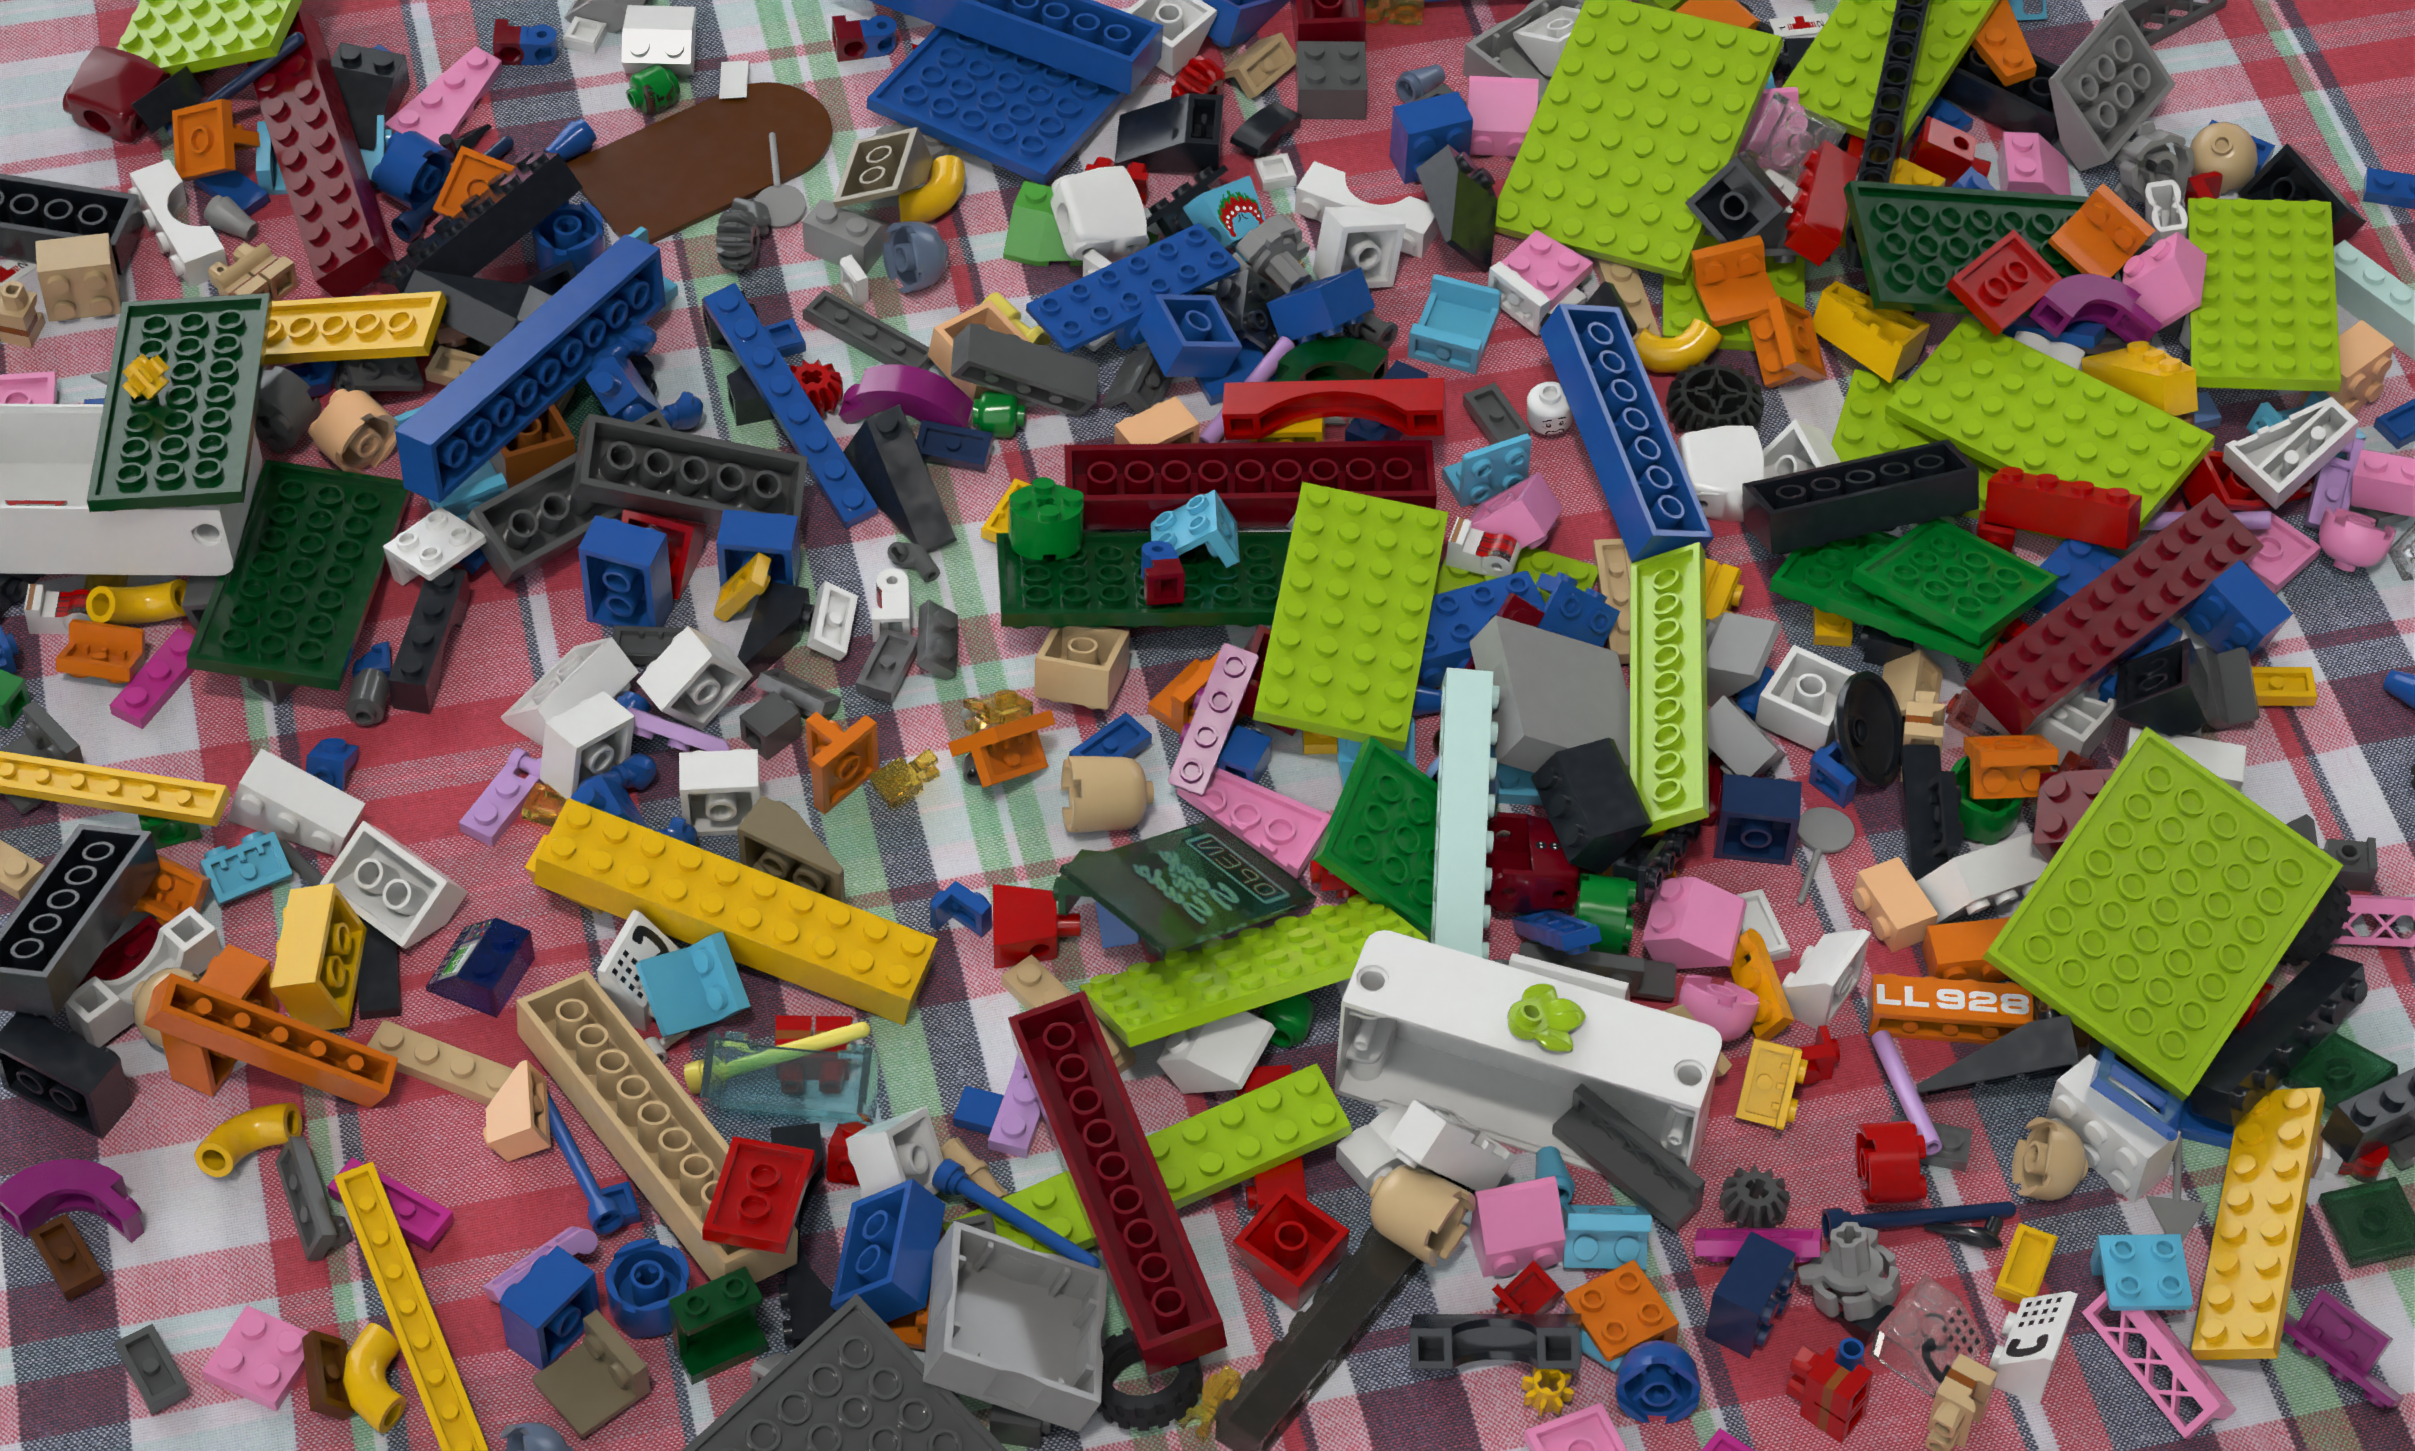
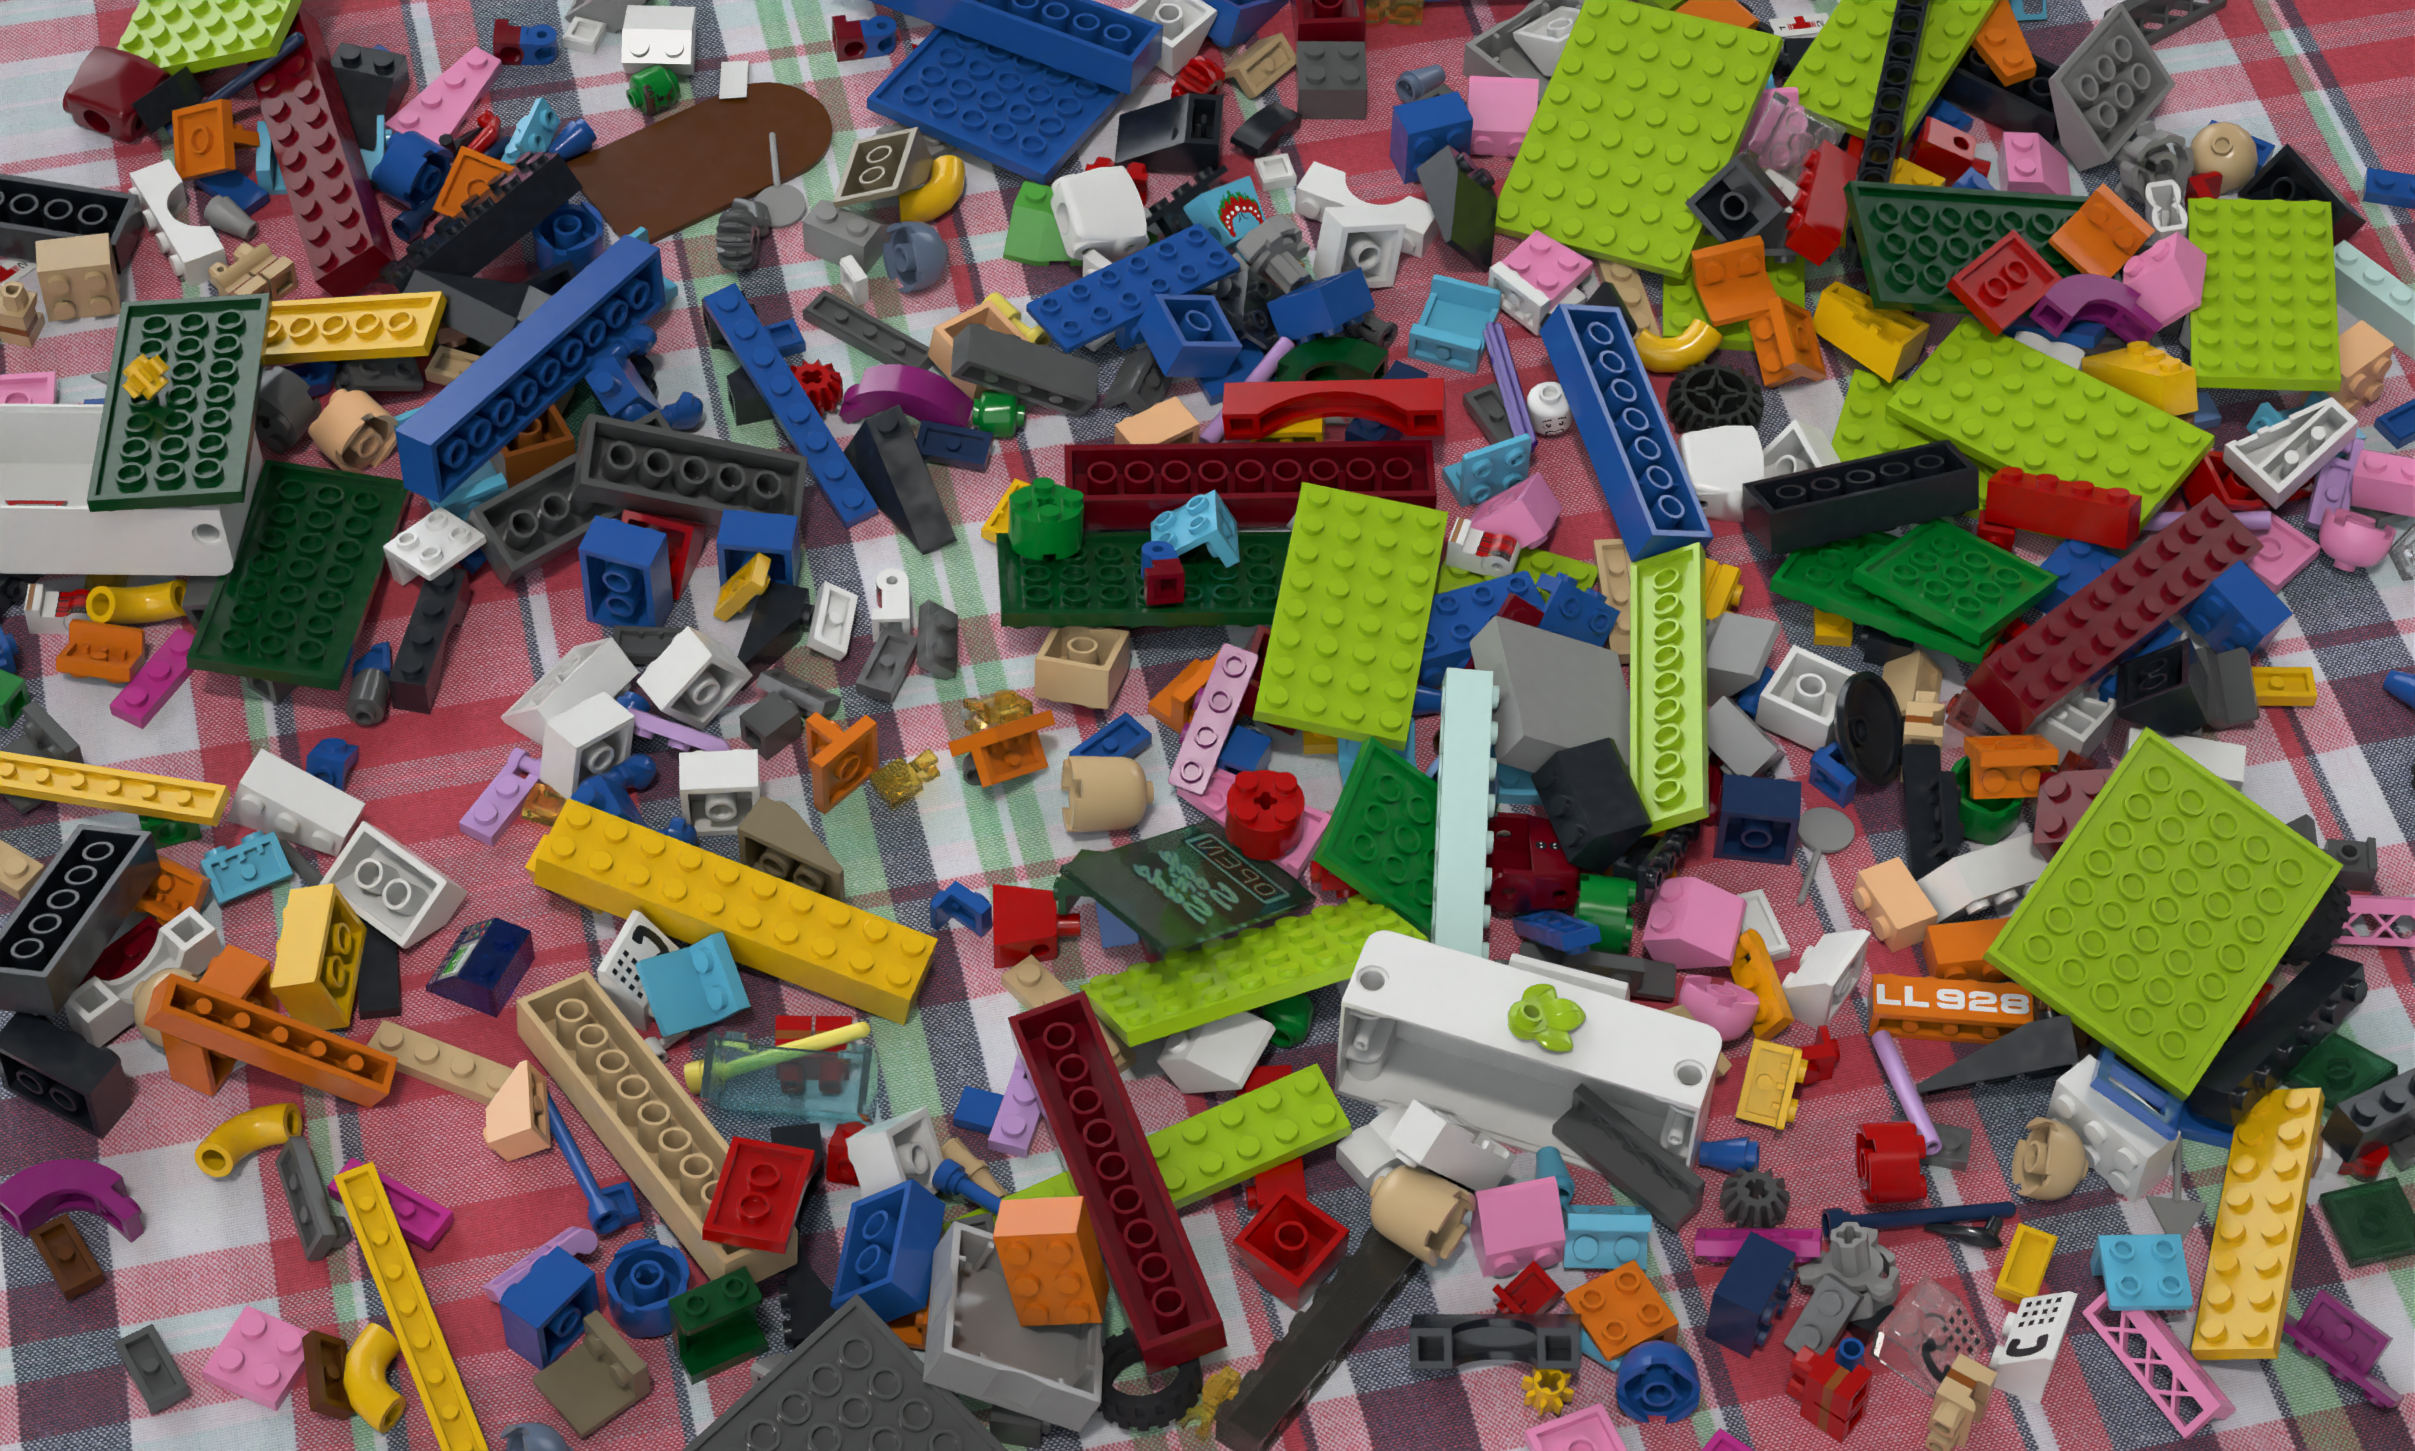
(488, 136): none -> red arm
(532, 132): none -> medium azure bracket
(915, 557): dark grey arm -> none
(1051, 1261): none -> orange brick
(1264, 813): none -> red brick
(1509, 382): none -> axle
(1730, 1154): none -> blue cone
(1824, 1315): none -> flat silver plate

